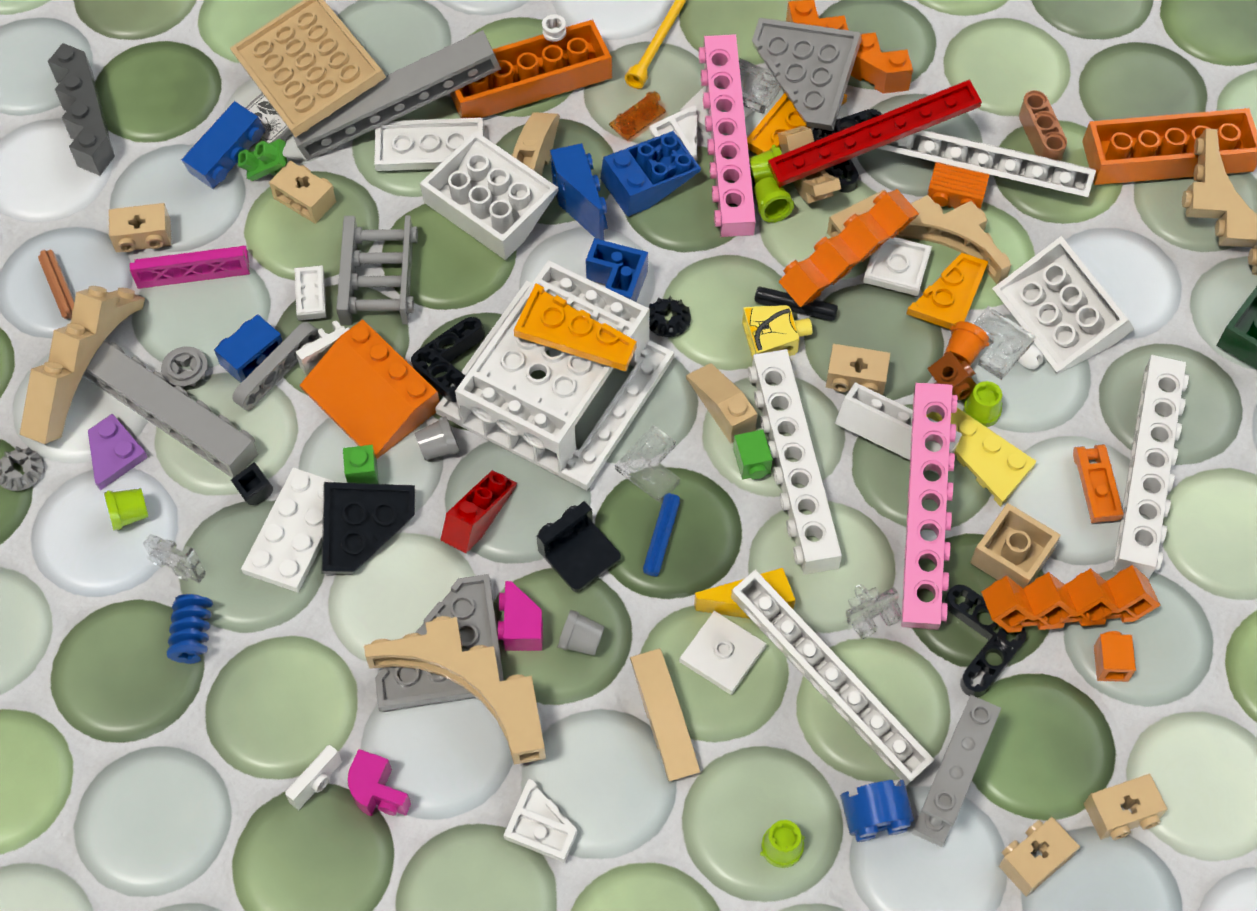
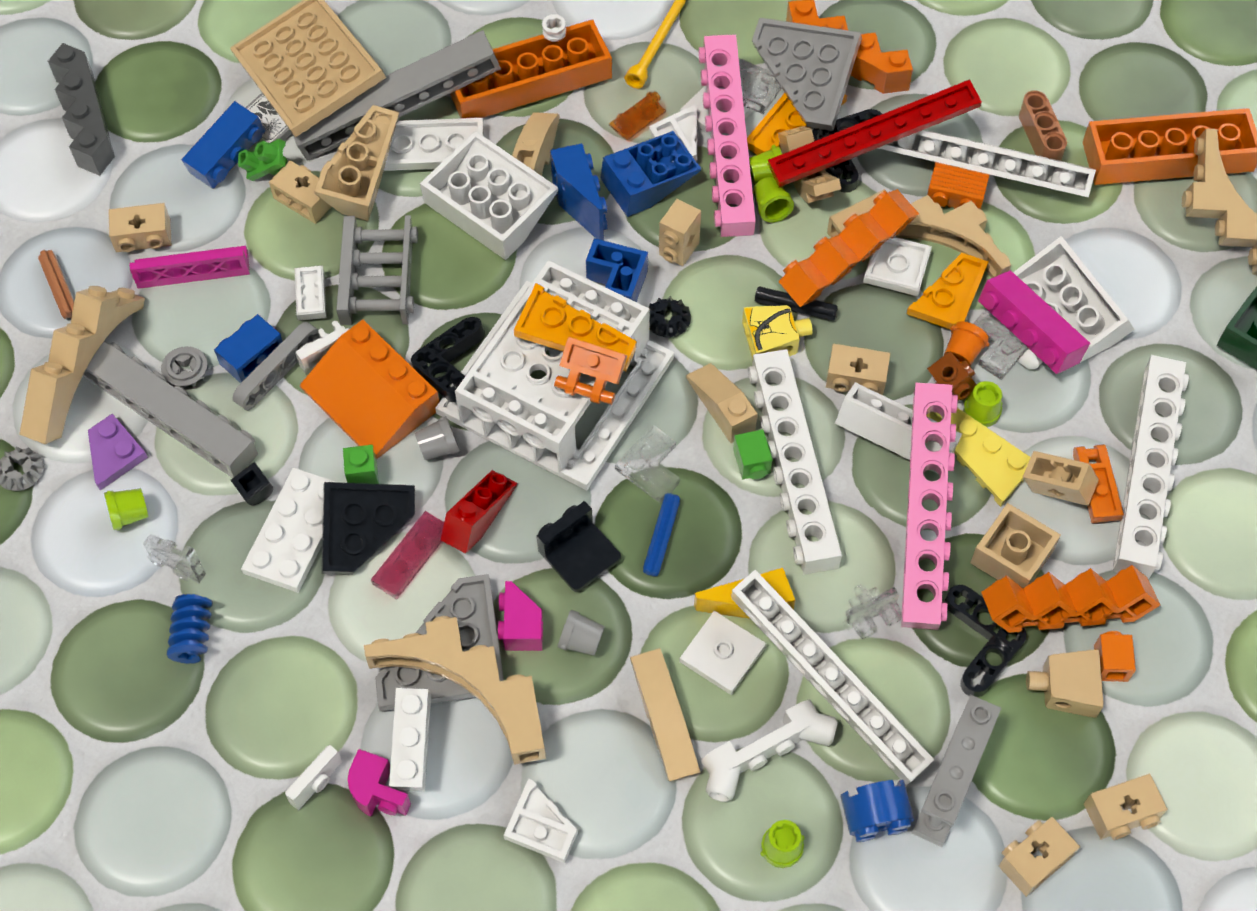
(356, 170): none -> tan wedge
(409, 556): none -> clear pink plate
(410, 739): none -> white brick
(592, 361): none -> orange plate
(679, 232): none -> tan brick
(800, 723): none -> white plate
(1033, 322): none -> dark pink brick
(1061, 478): none -> tan brick
(1070, 682): none -> tan torso

